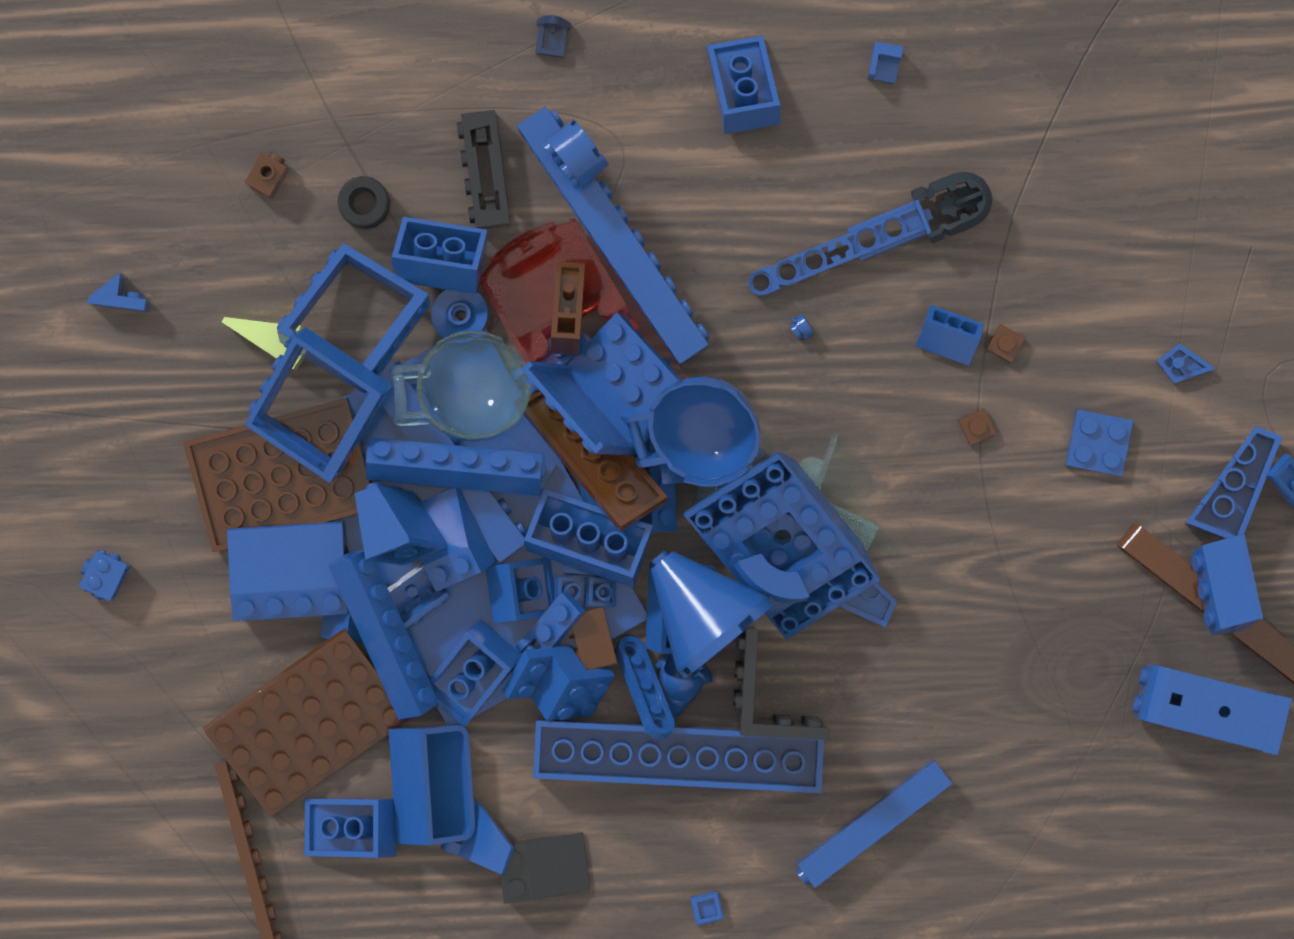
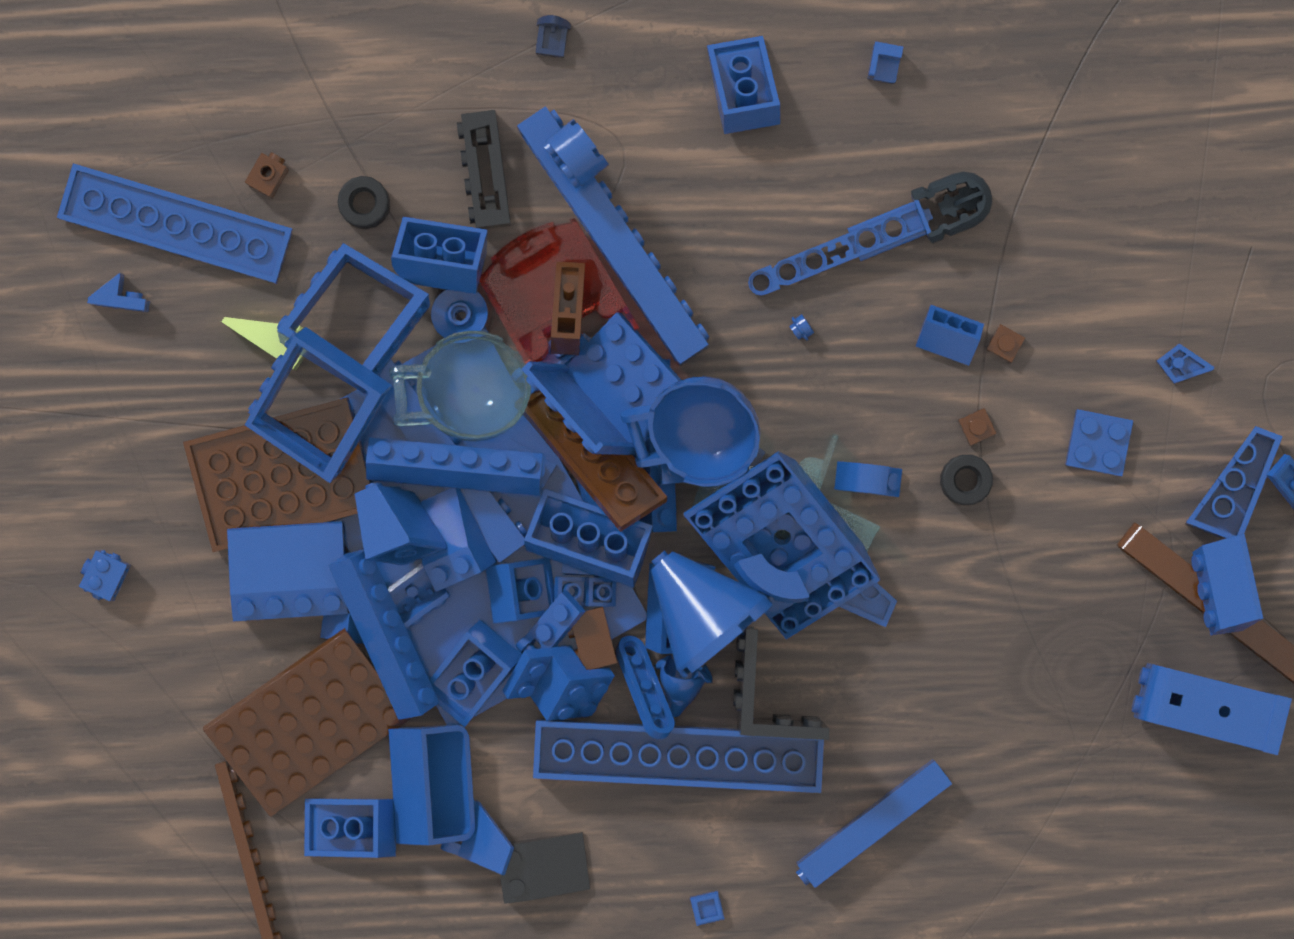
(174, 223): none -> blue plate
(868, 479): none -> blue brick
(983, 485): none -> black tyre

